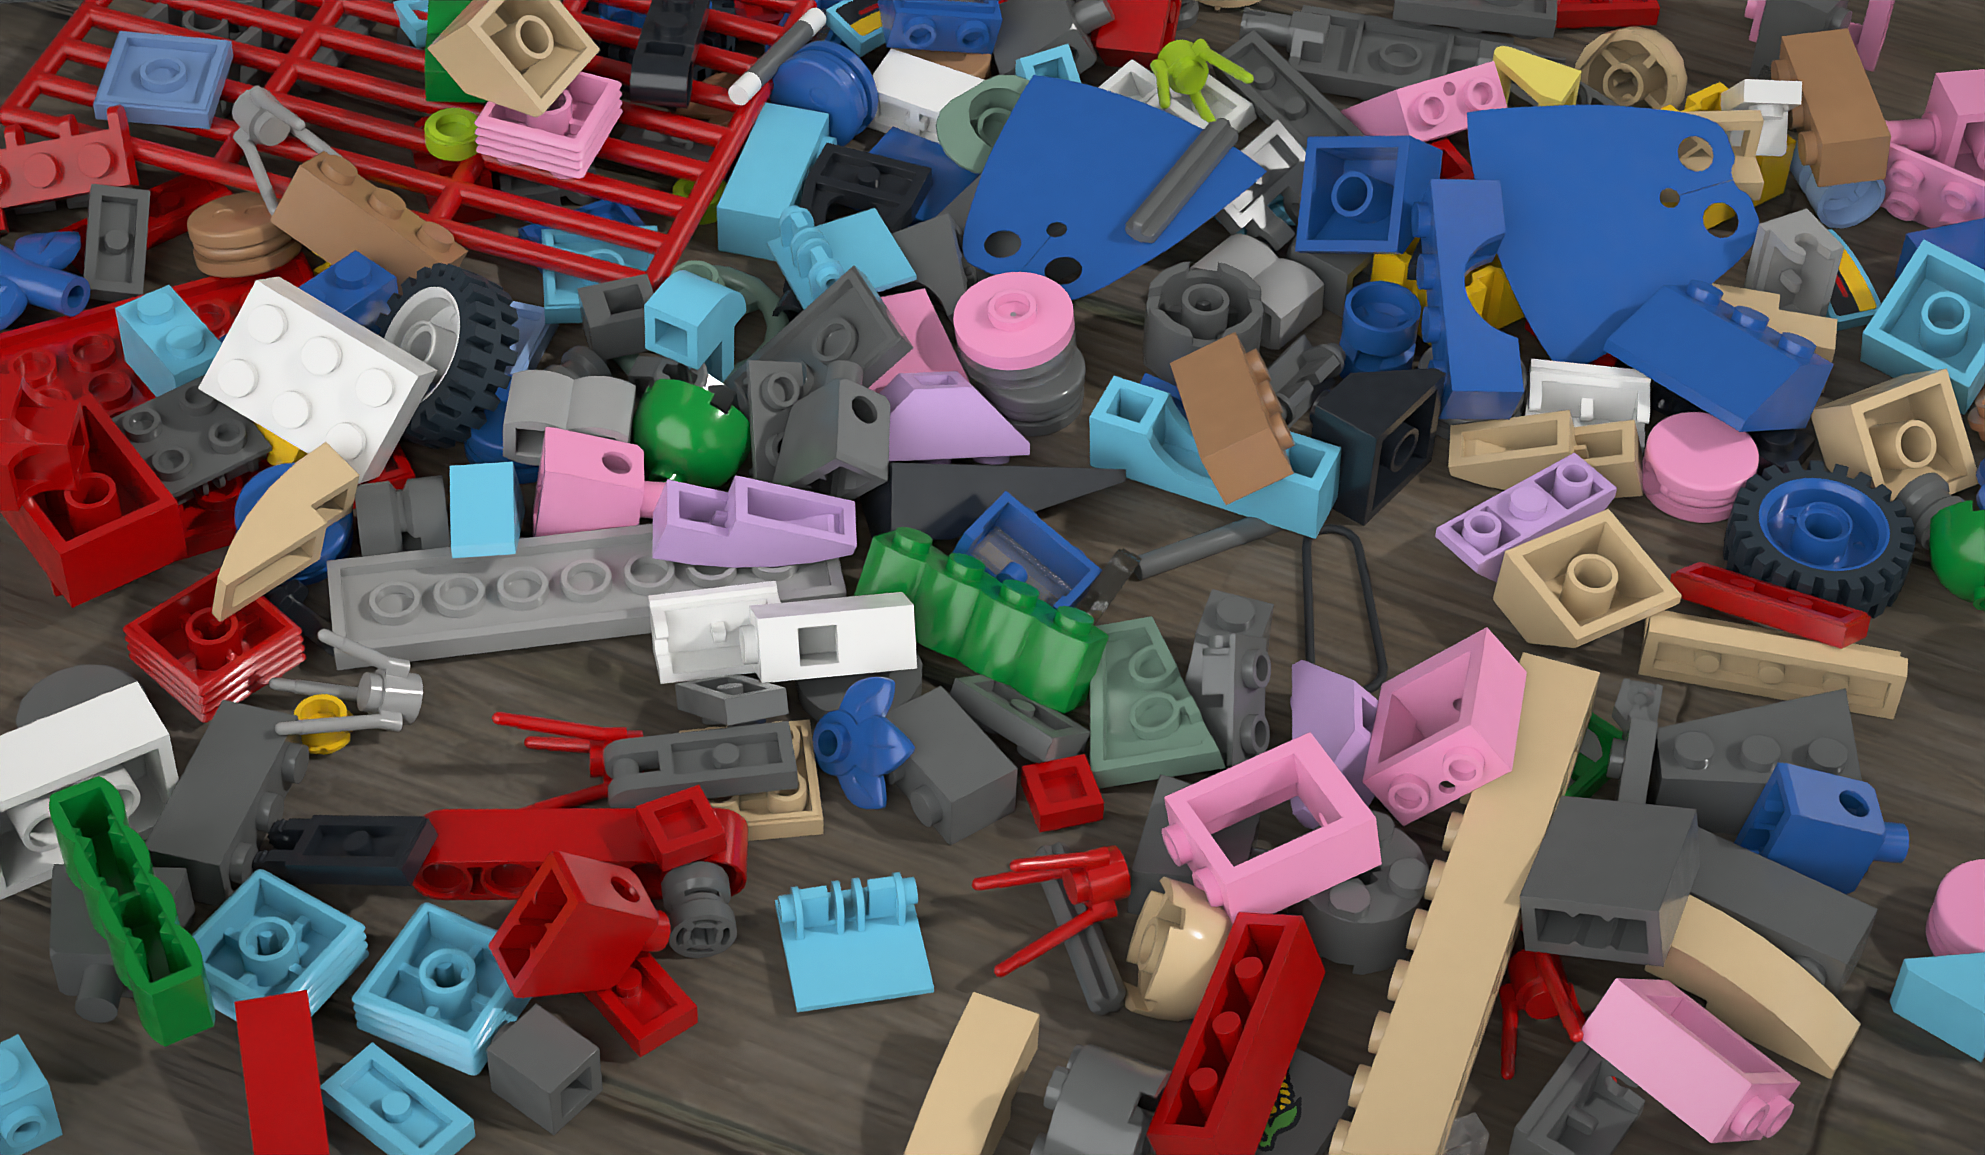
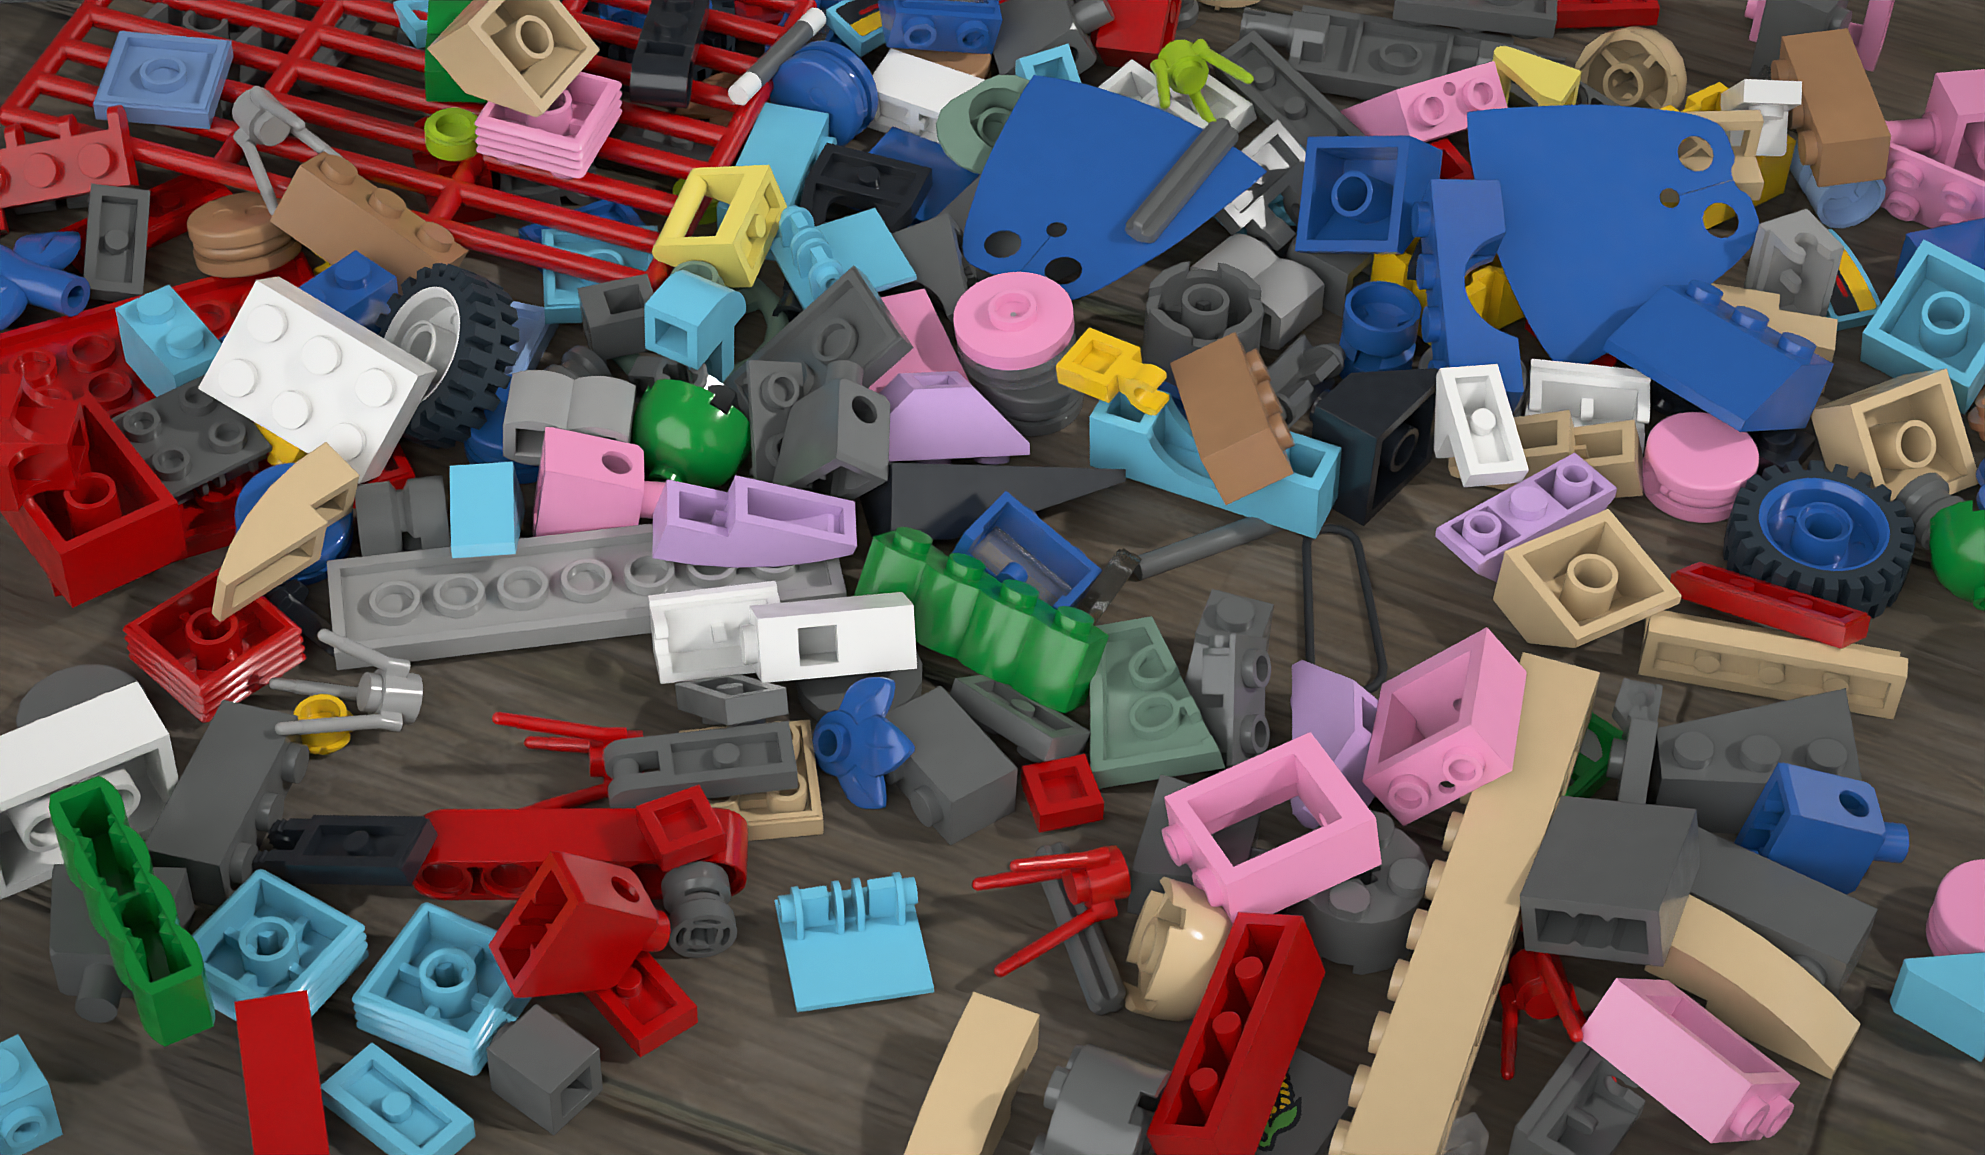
(744, 232): none -> light yellow tile
(1108, 365): none -> yellow plate
(1477, 426): none -> white slope

